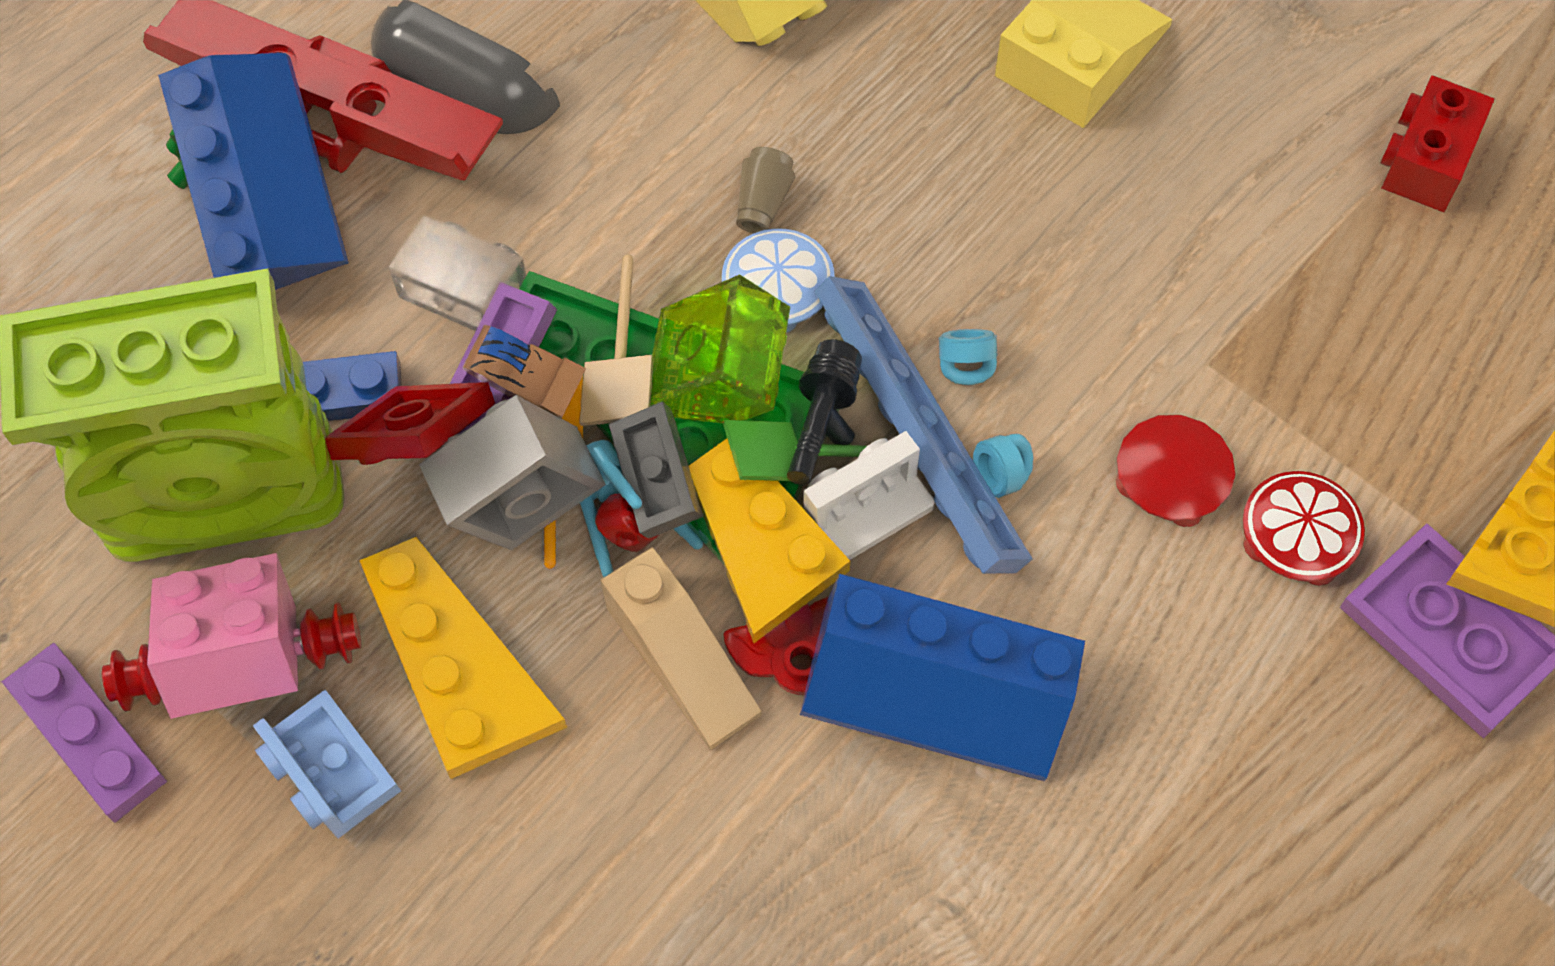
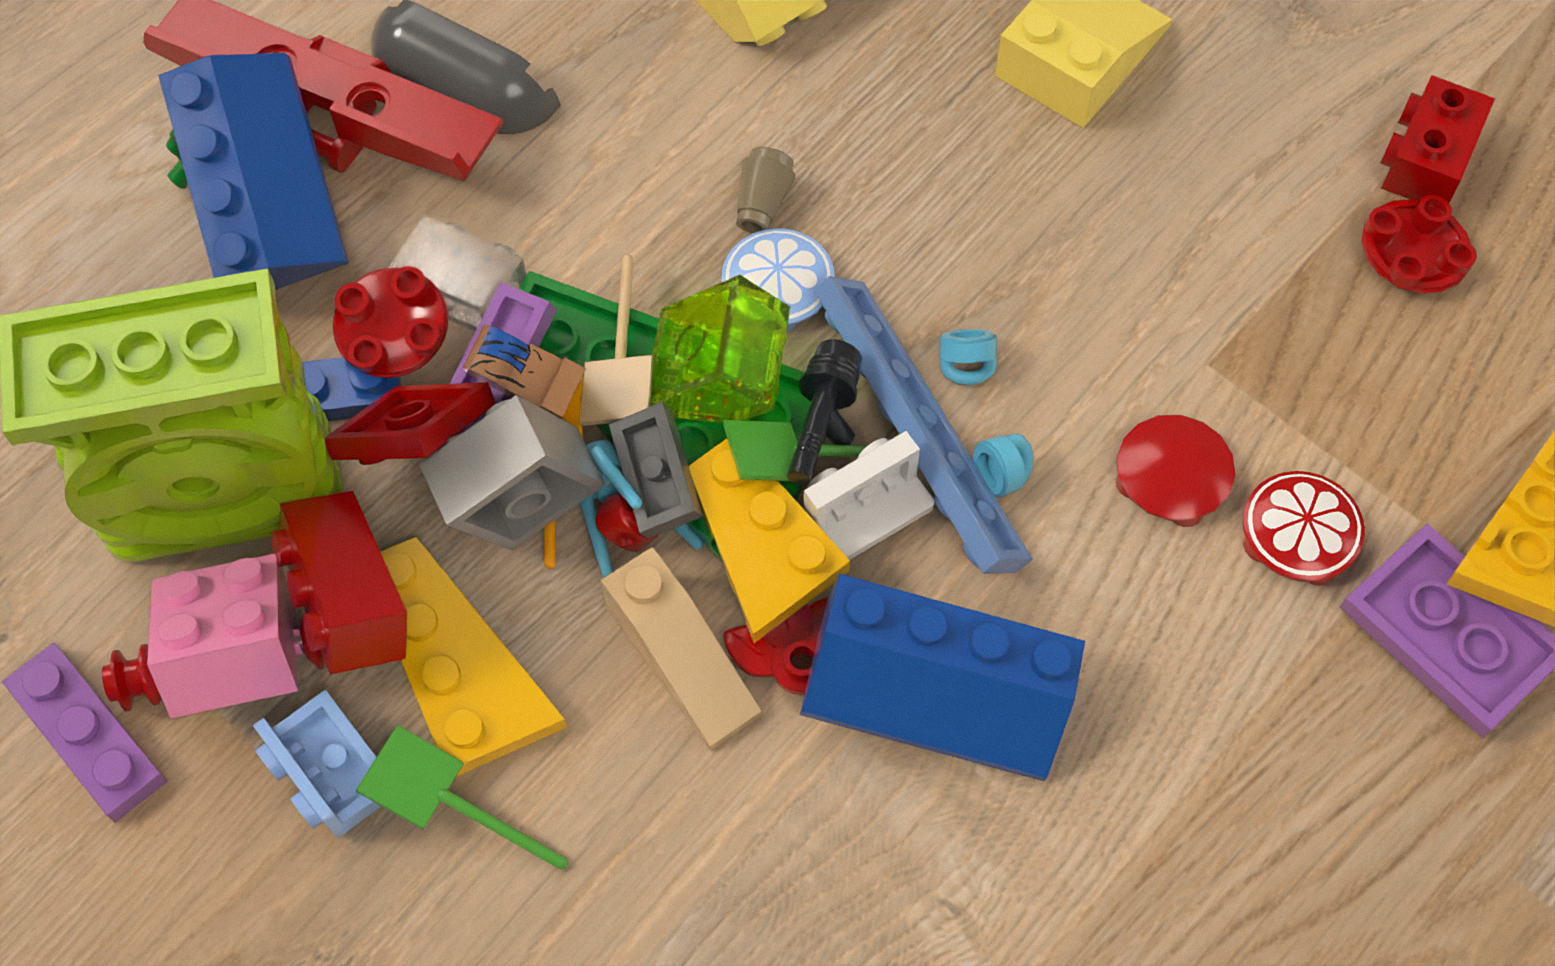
(340, 582): none -> red brick
(390, 321): none -> red dish
(415, 777): none -> bright green piece
(1418, 245): none -> red dish

